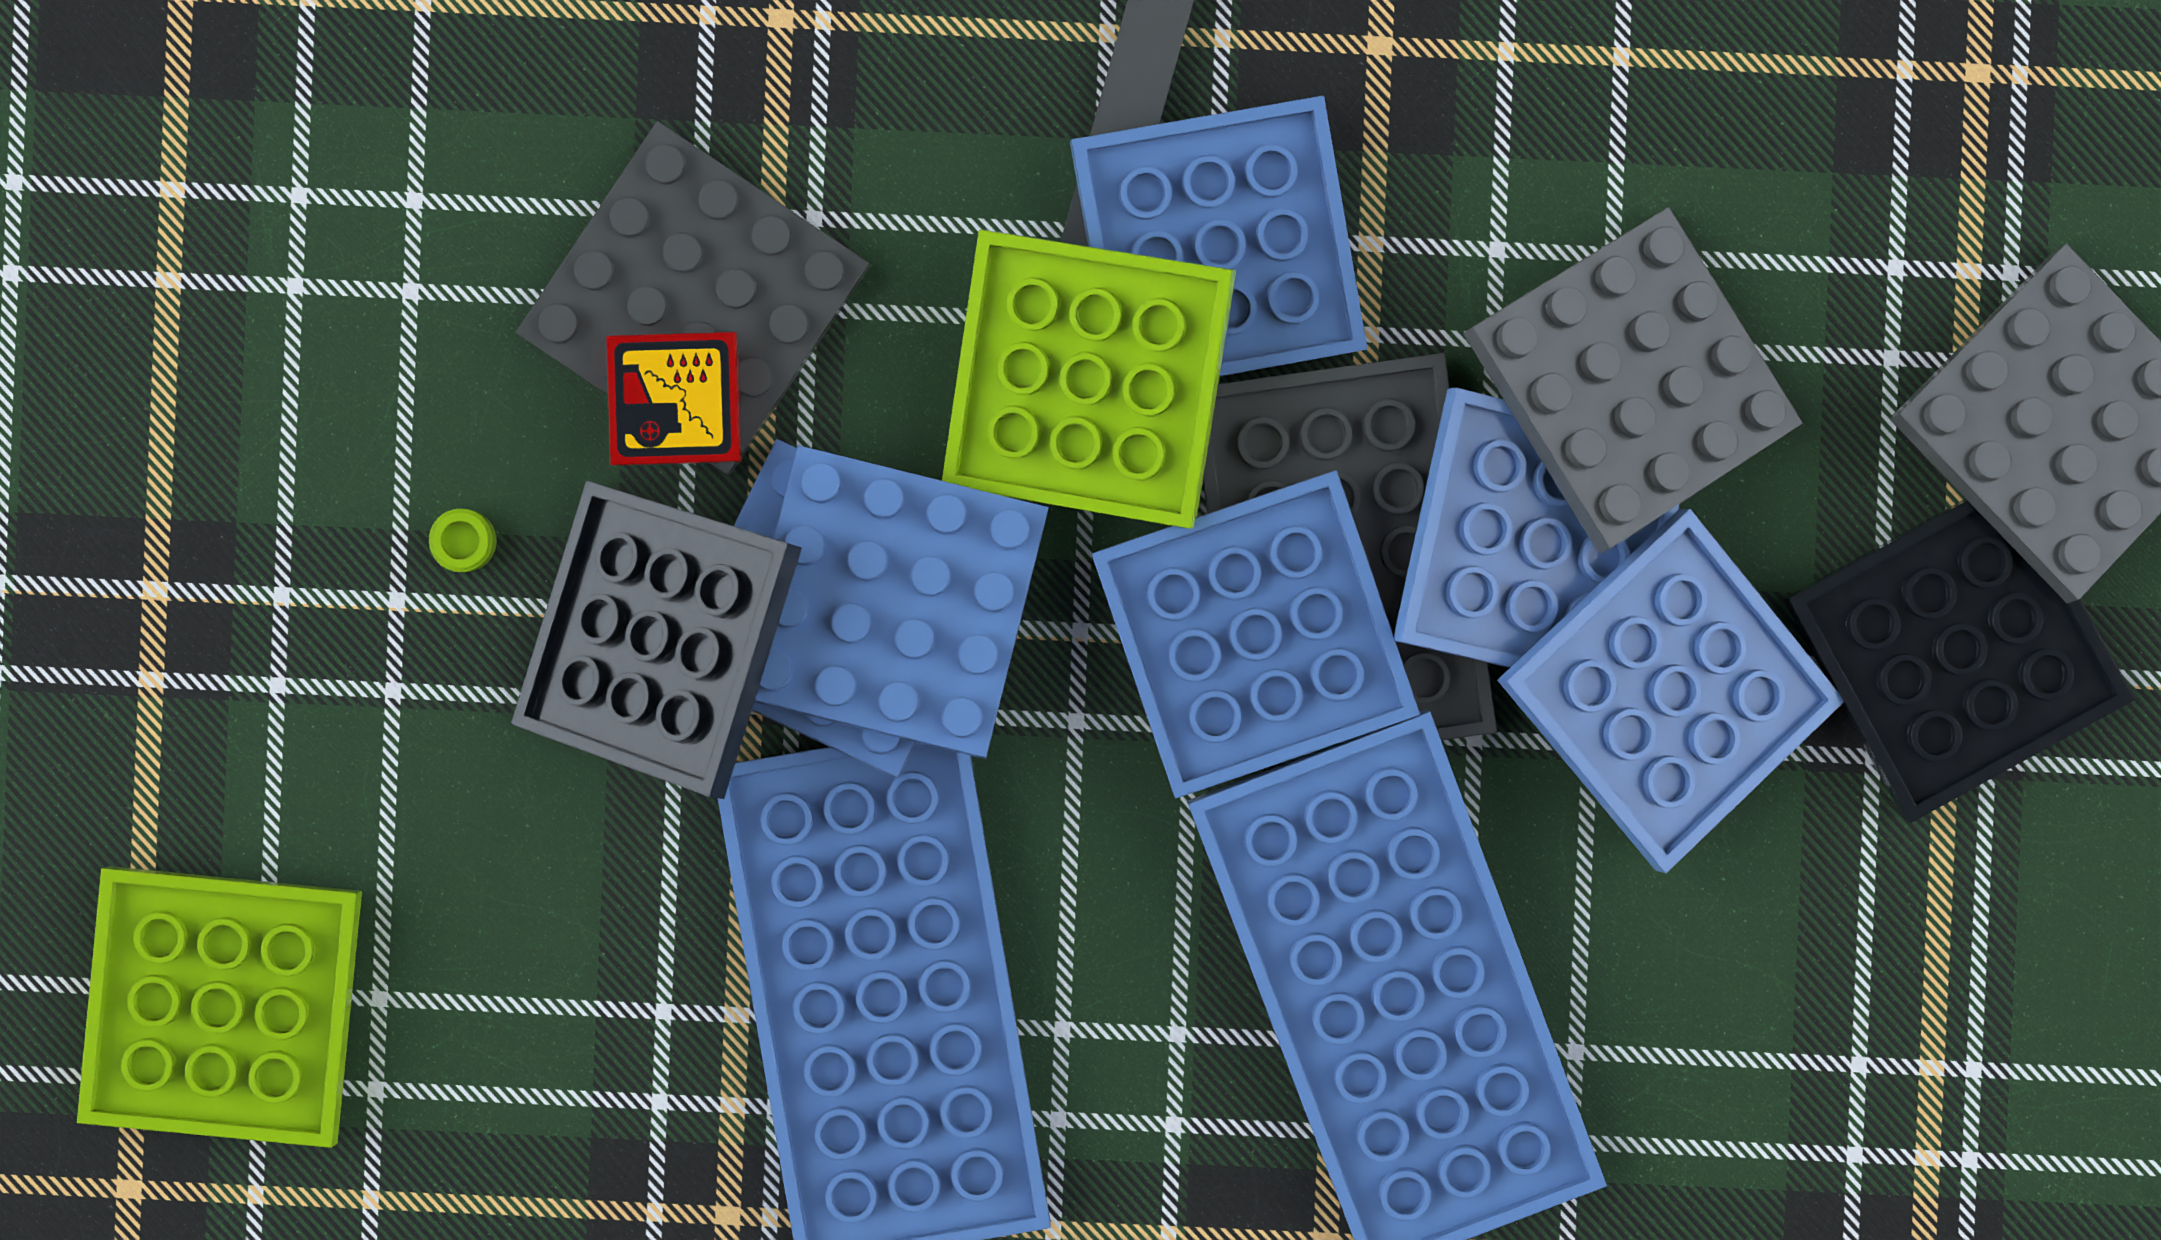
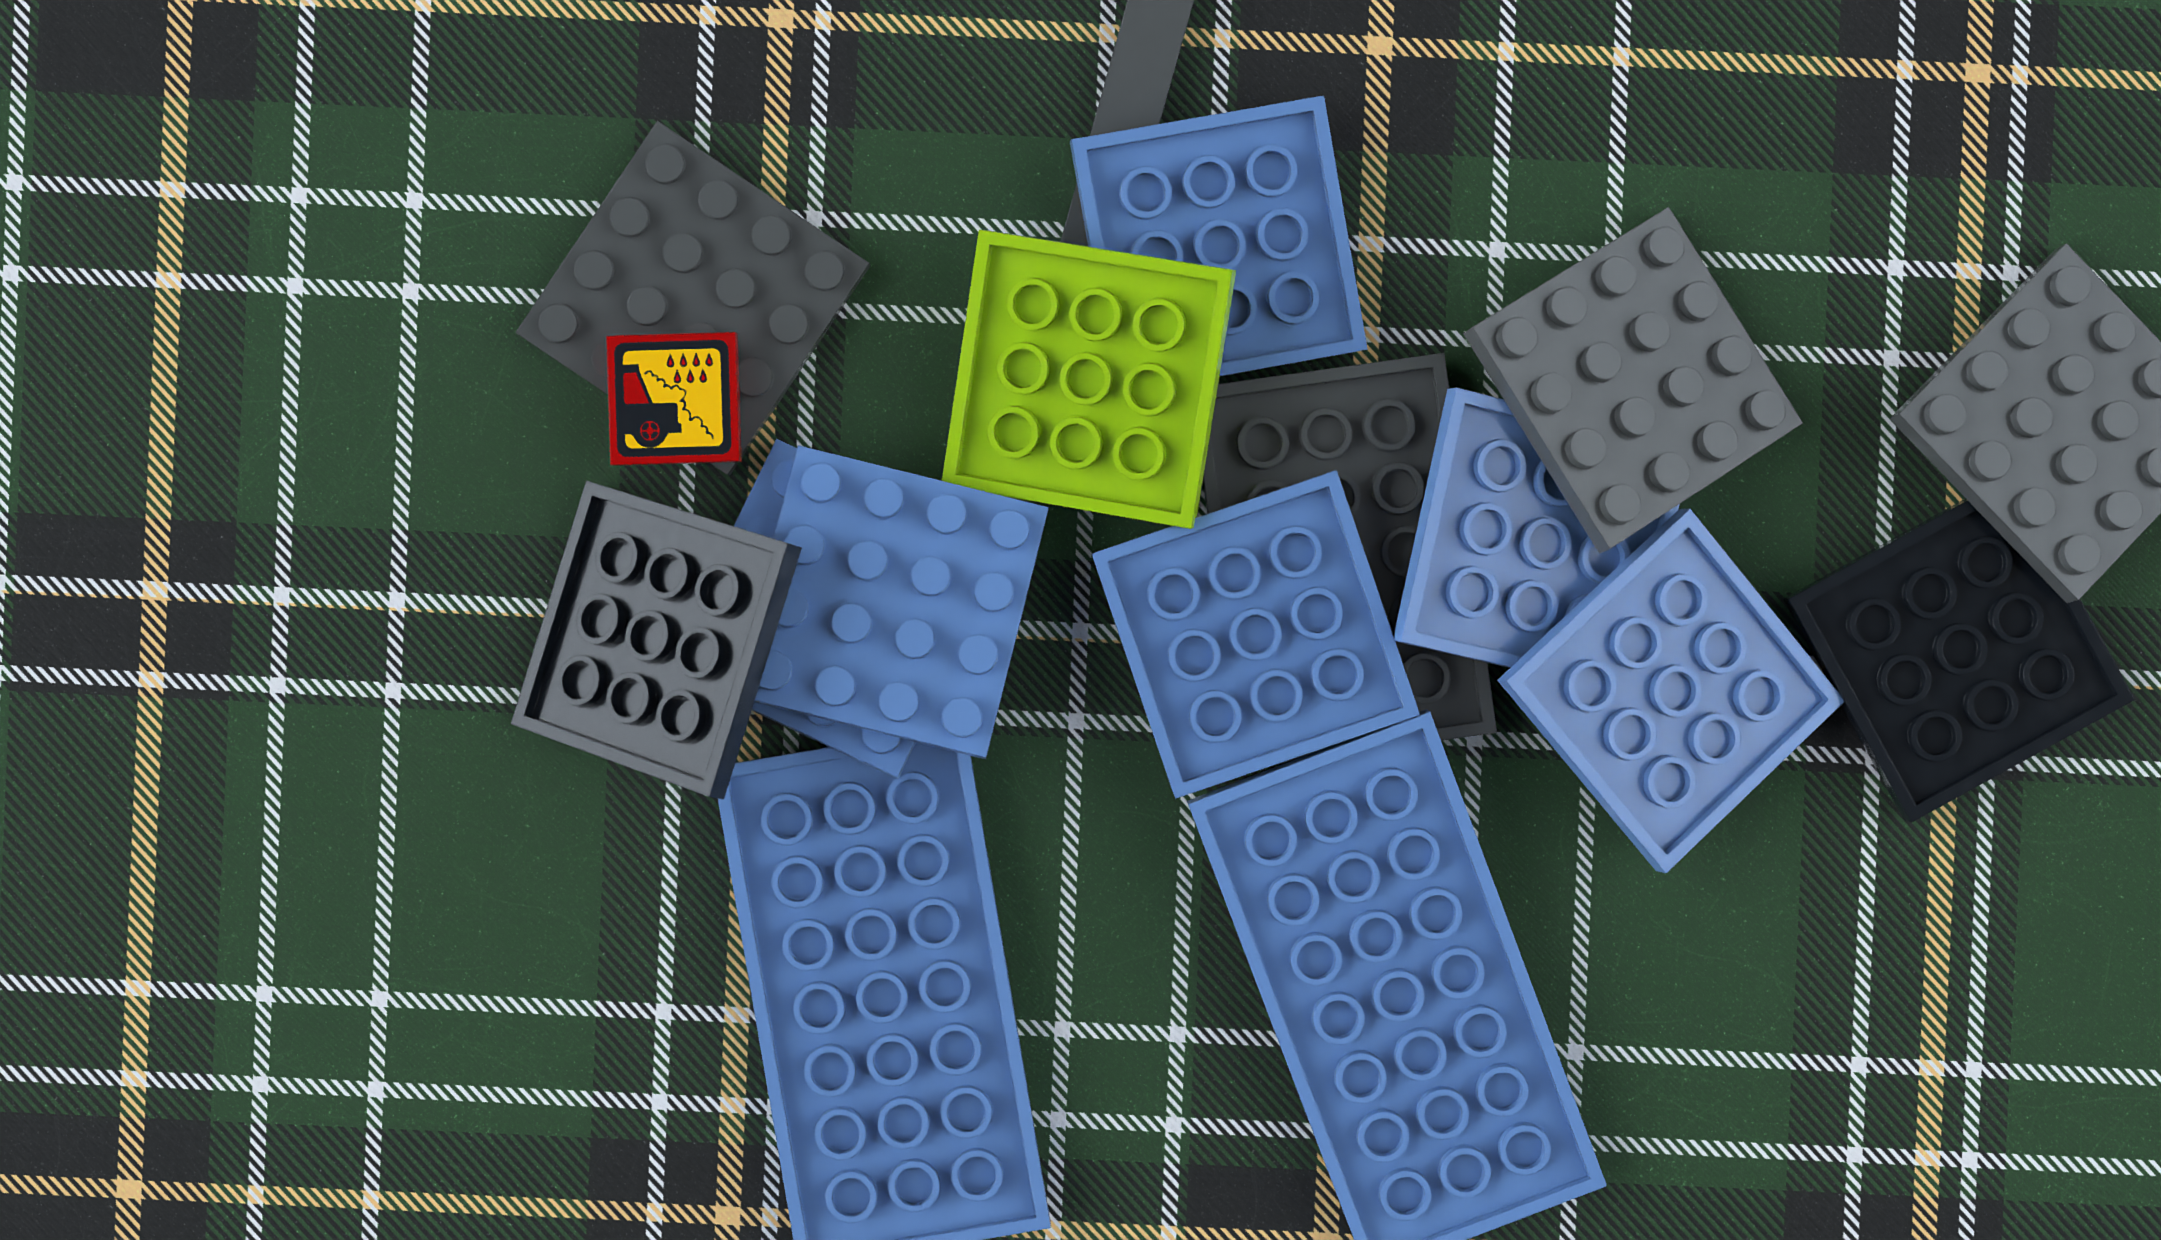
(219, 1006): lime plate -> none
(462, 540): lime tile -> none

